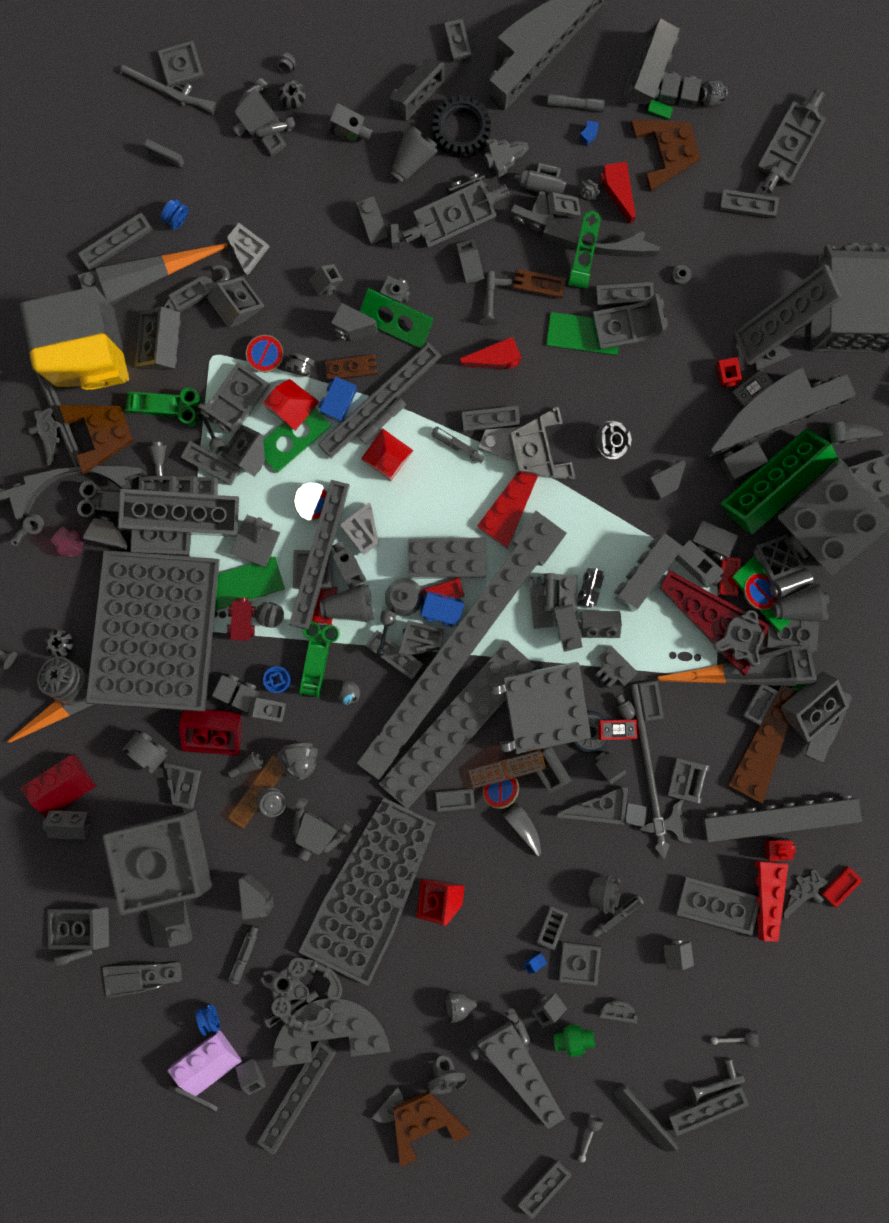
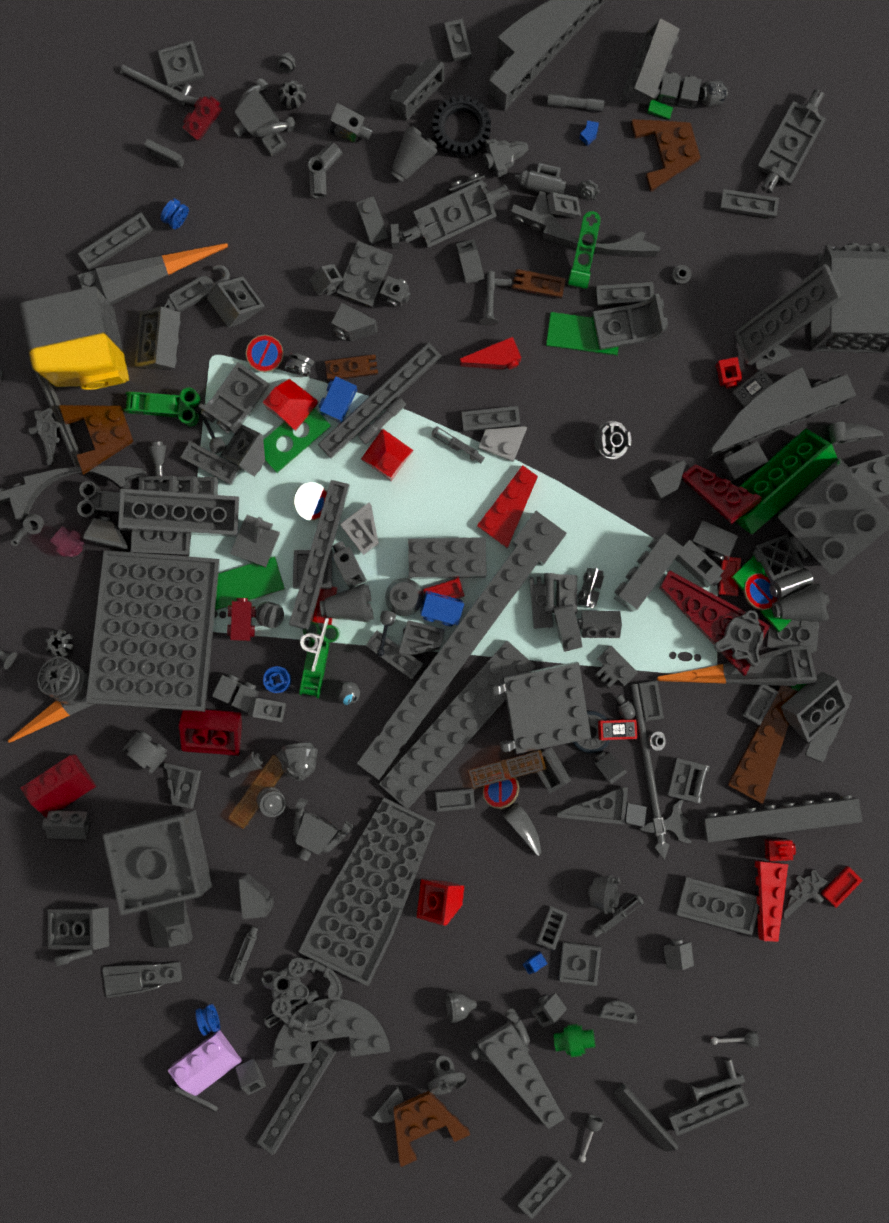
(203, 116): none -> dark red brick
(247, 247): light grey wing -> none
(318, 643): none -> white piece
(325, 159): none -> dark grey piece
(365, 274): none -> dark grey plate
(421, 322): green piece -> none
(532, 449): dark grey wing -> none
(618, 187): red slope -> none
(652, 741): none -> dark grey plate
(723, 496): none -> dark red wing

